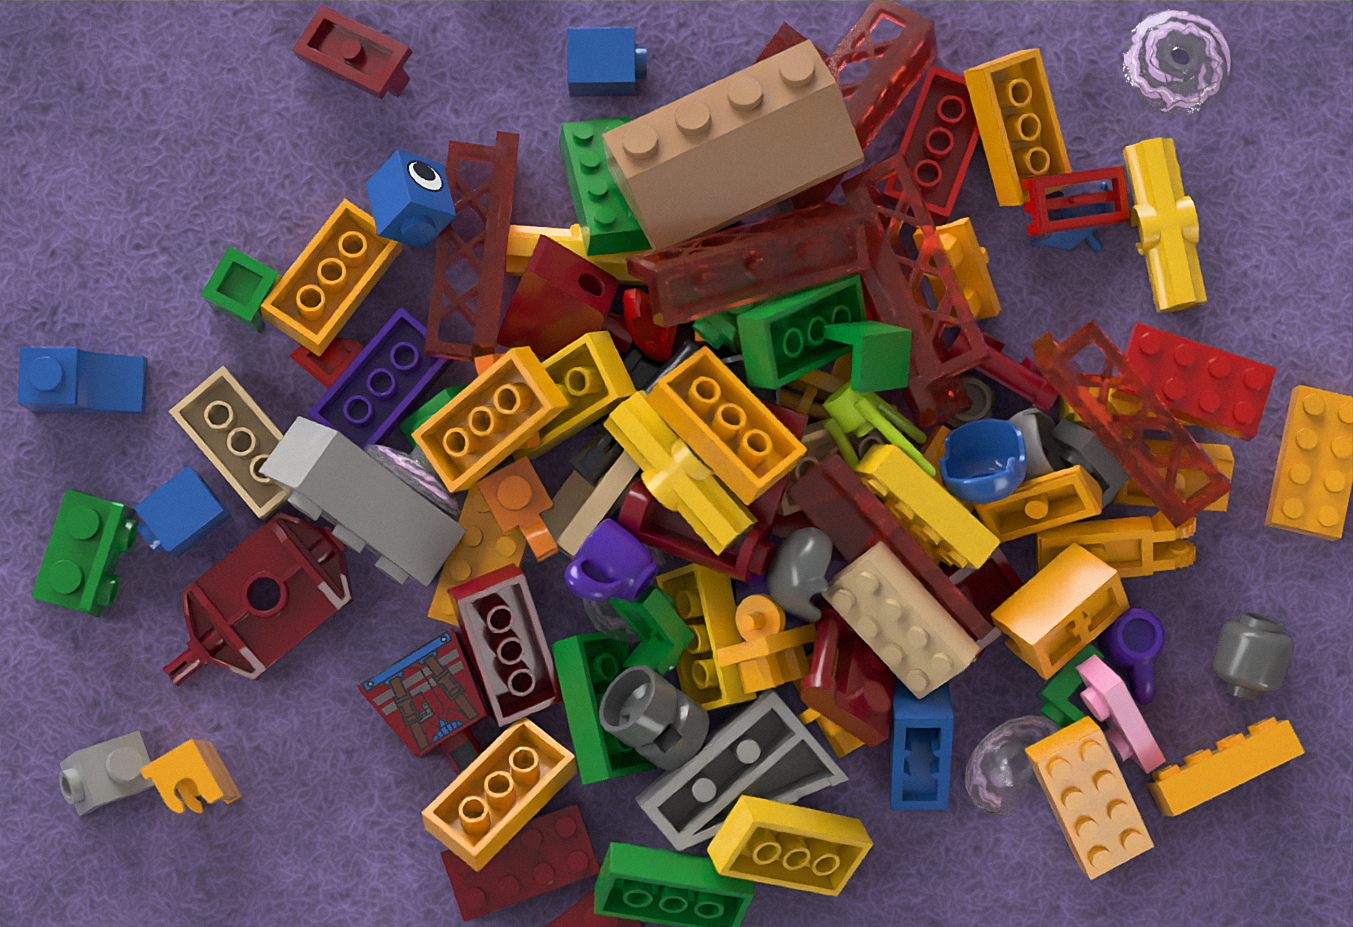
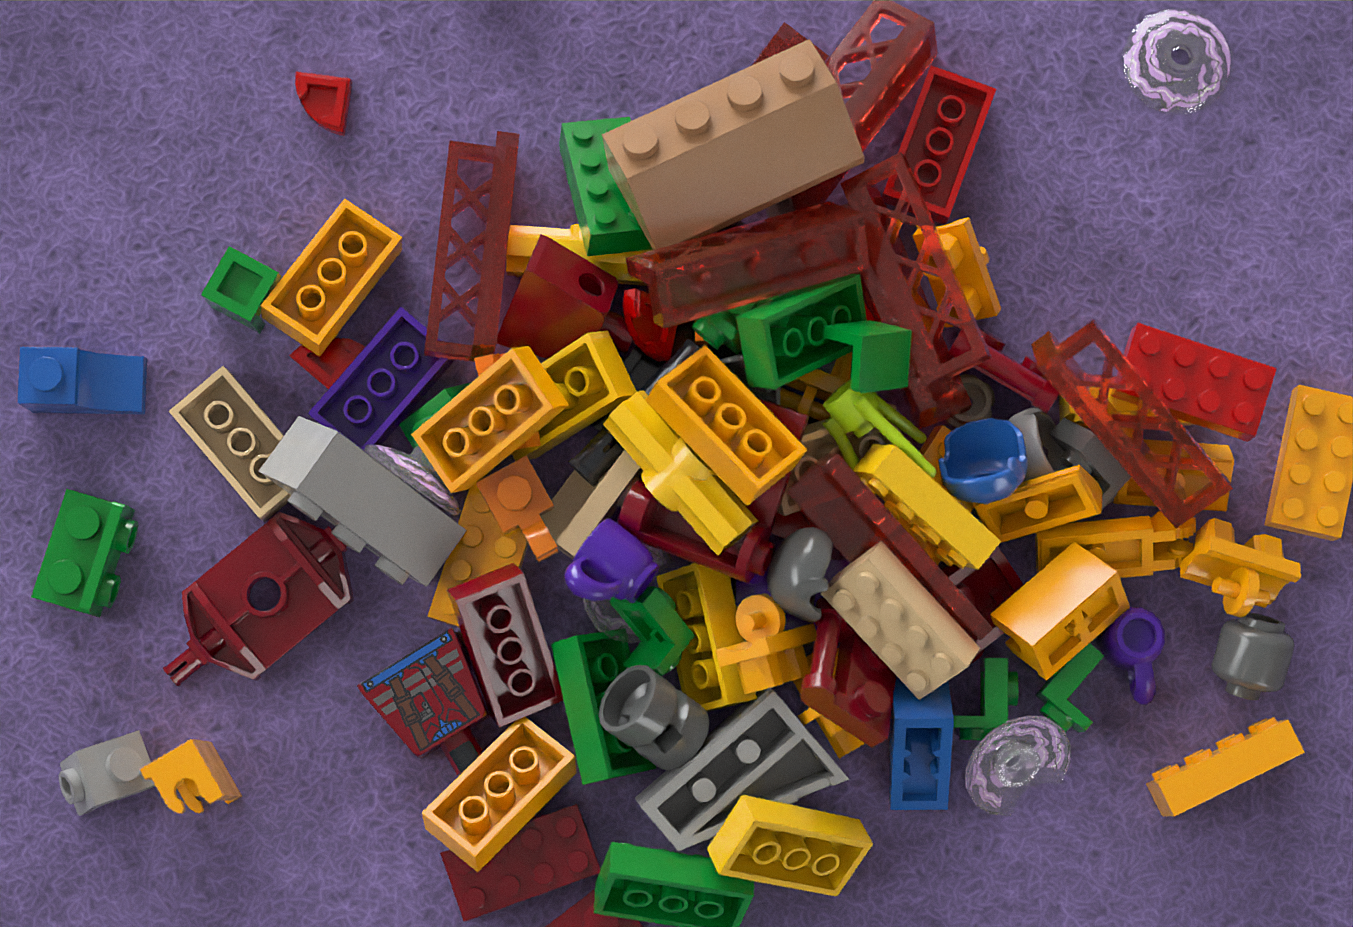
(180, 513): blue brick -> none
(325, 99): none -> red tile
(354, 53): dark red plate -> none
(410, 199): blue brick -> none
(604, 62): blue brick -> none
(997, 691): none -> green bracket
(1017, 123): light orange piece -> none
(1039, 204): red tile -> none
(1069, 239): blue piece -> none
(1089, 797): light orange piece -> none
(1112, 702): bright pink plate -> none
(1165, 225): yellow piece -> none
(1238, 572): none -> light orange hips

